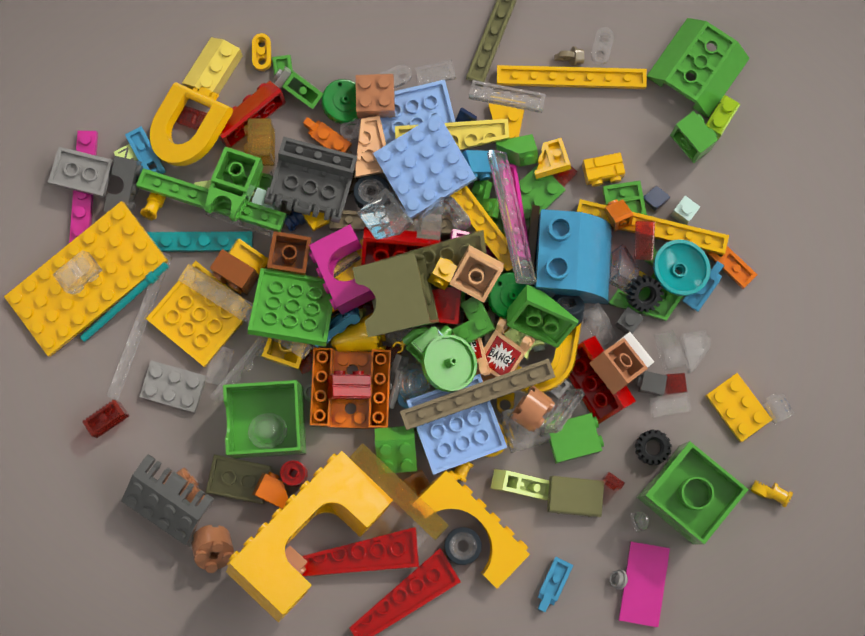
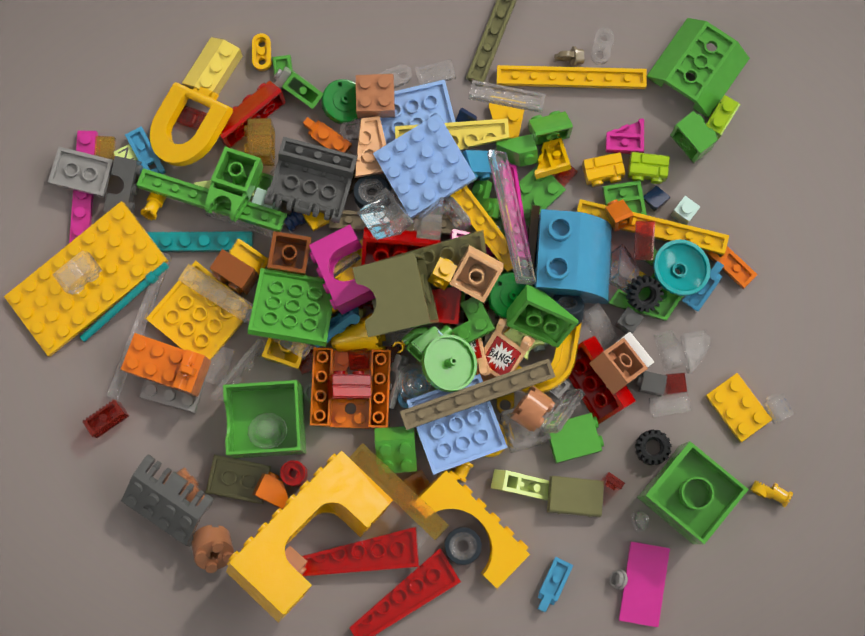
(105, 147): none -> clear yellow tile
(166, 364): none -> orange hinge
(358, 359): none -> clear red plate
(550, 127): none -> bright green slope
(626, 139): none -> dark pink wing
(648, 167): none -> lime brick

